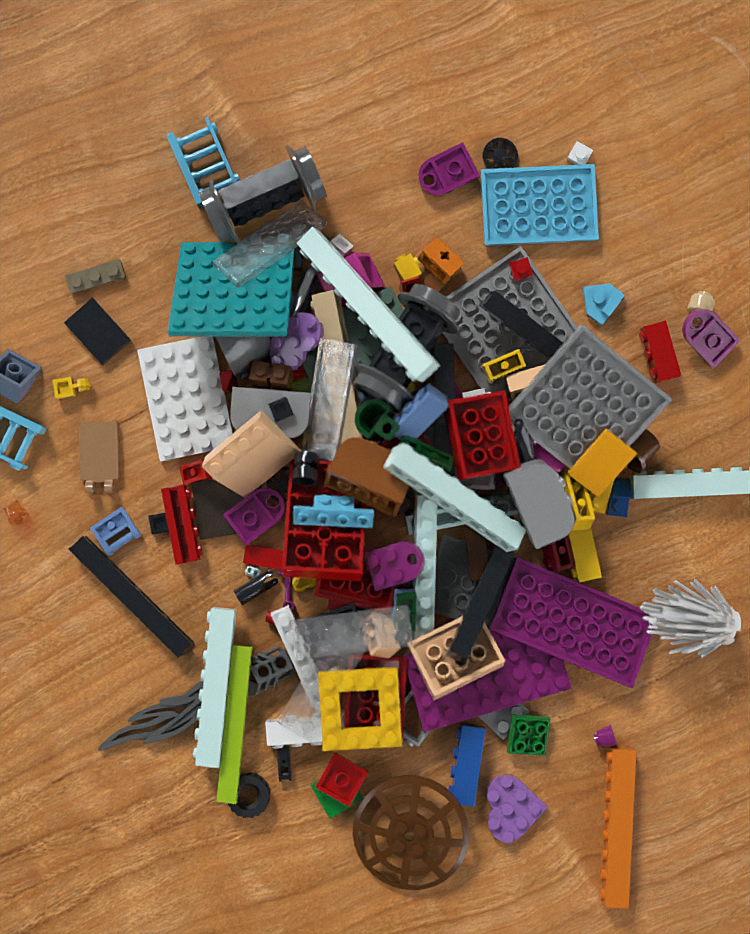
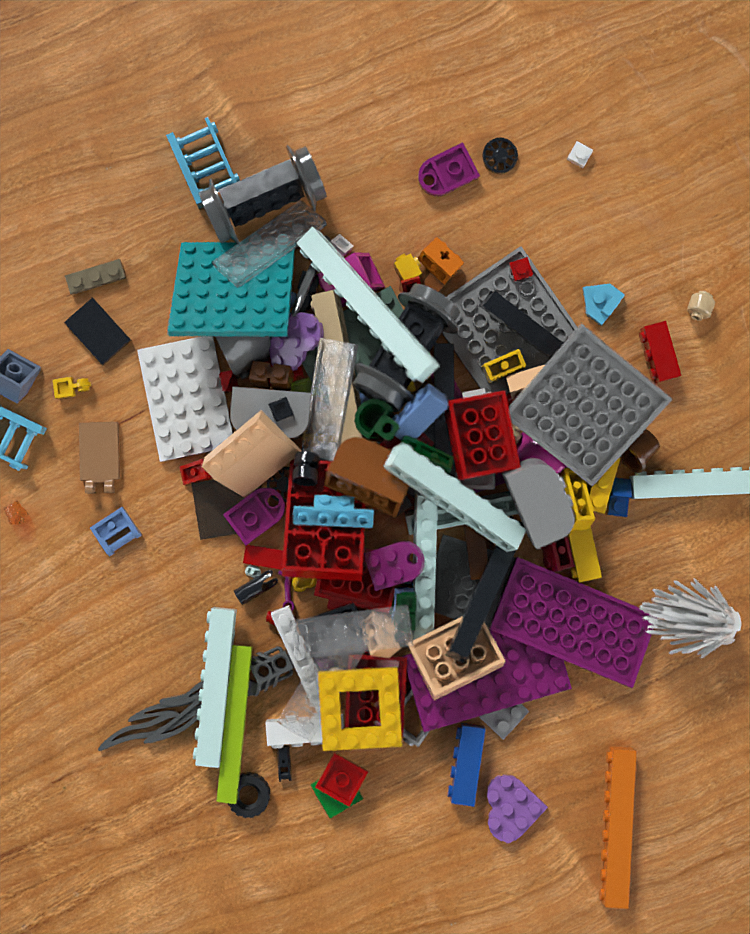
(131, 595): black tile -> none
(158, 523): black tile -> none
(181, 524): red brick -> none
(298, 260): black tile -> none
(414, 823): reddish brown dish -> none
(505, 501): dark grey plate -> none
(523, 442): black piece -> none
(528, 735): green tile -> none
(539, 205): medium azure plate -> none
(602, 462): light orange tile -> none
(605, 737): magenta hat -> none
(711, 338): magenta plate -> none

